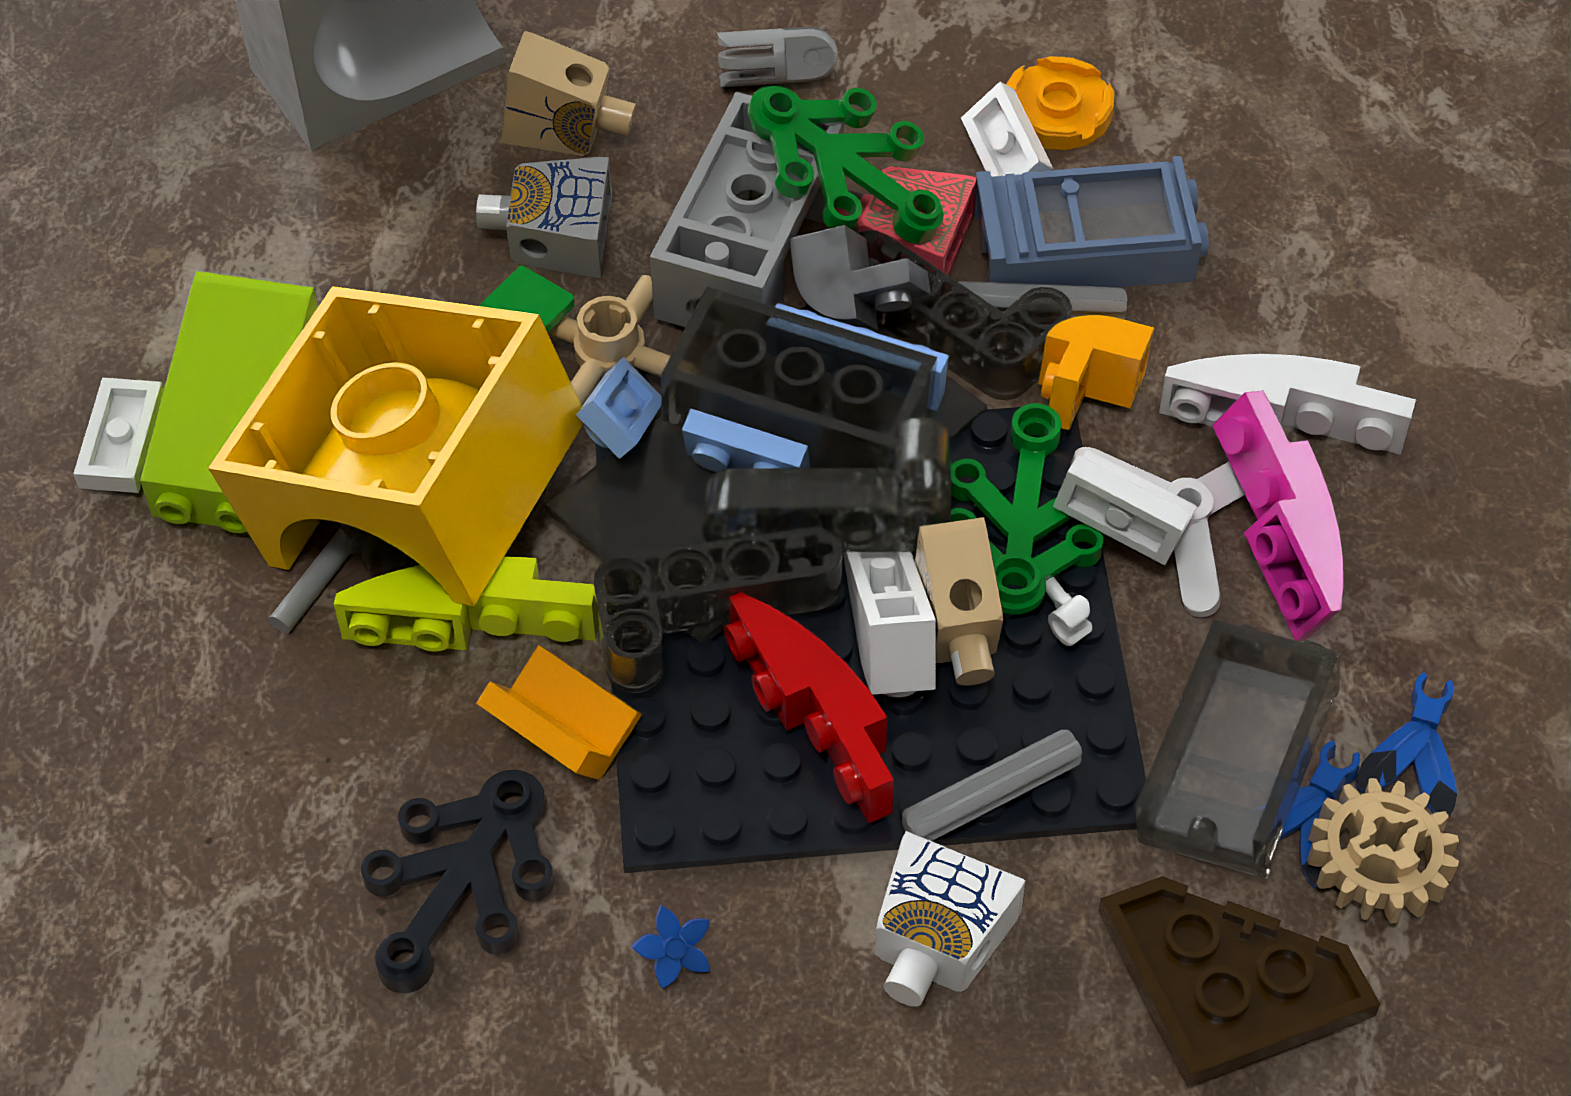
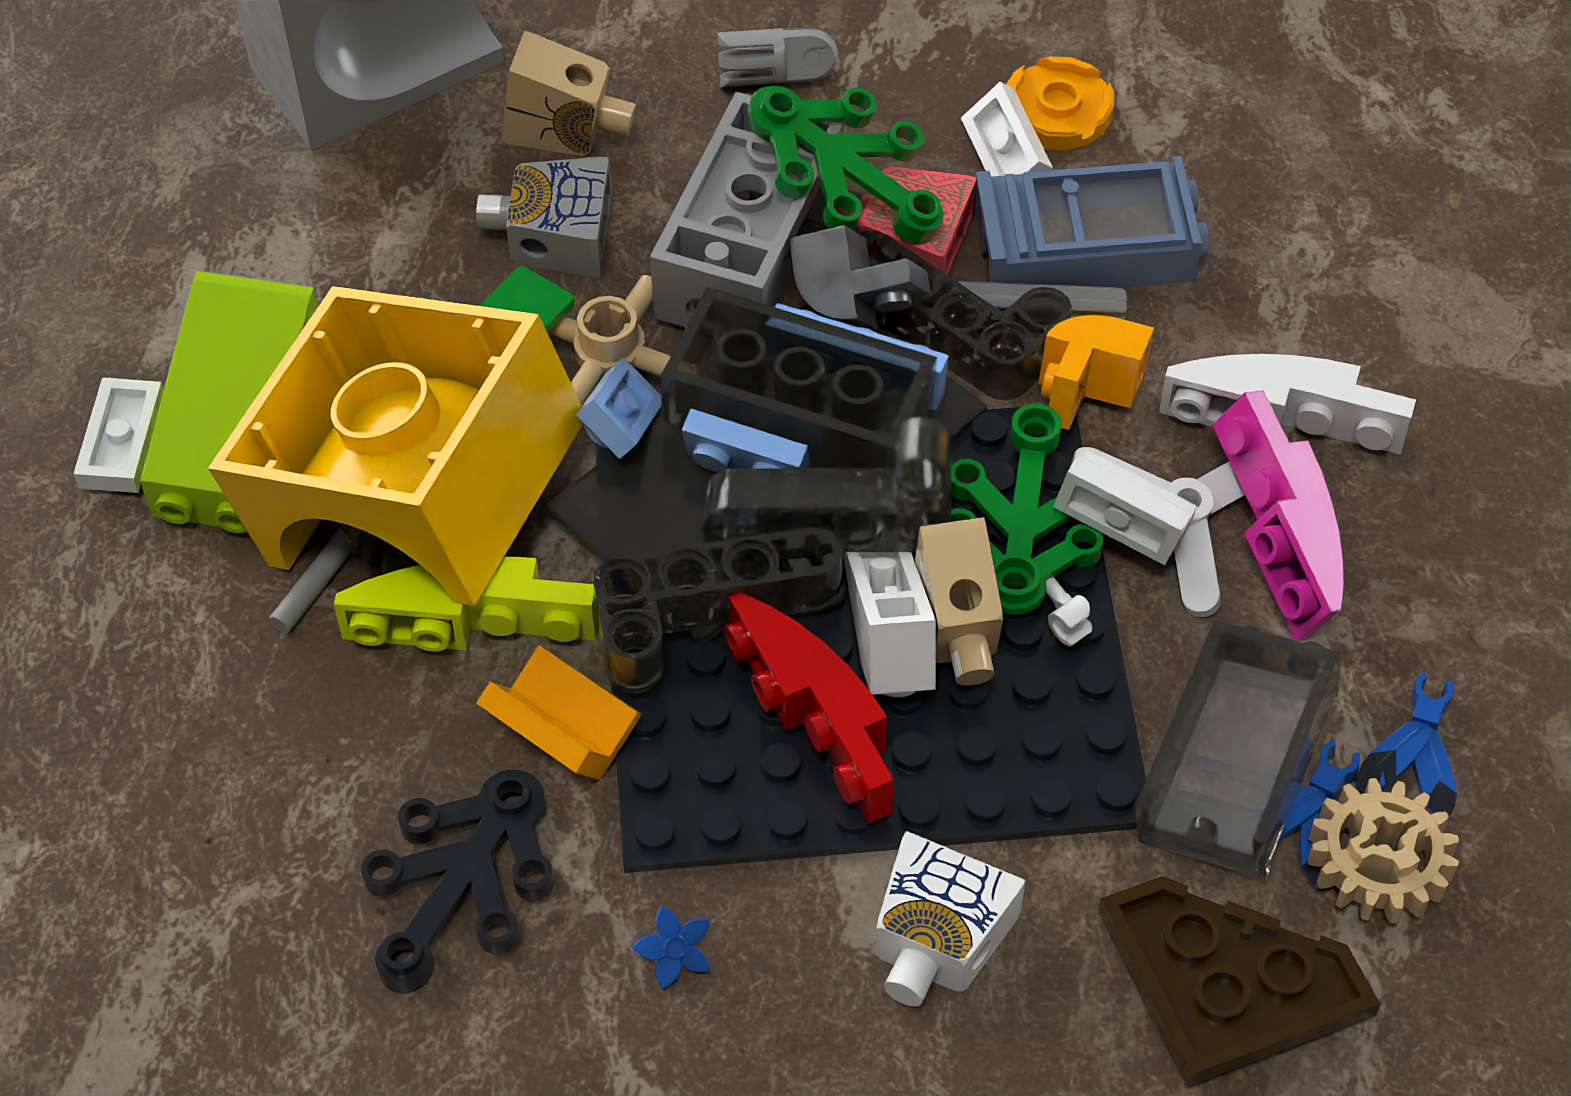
(993, 786): light grey axle -> none

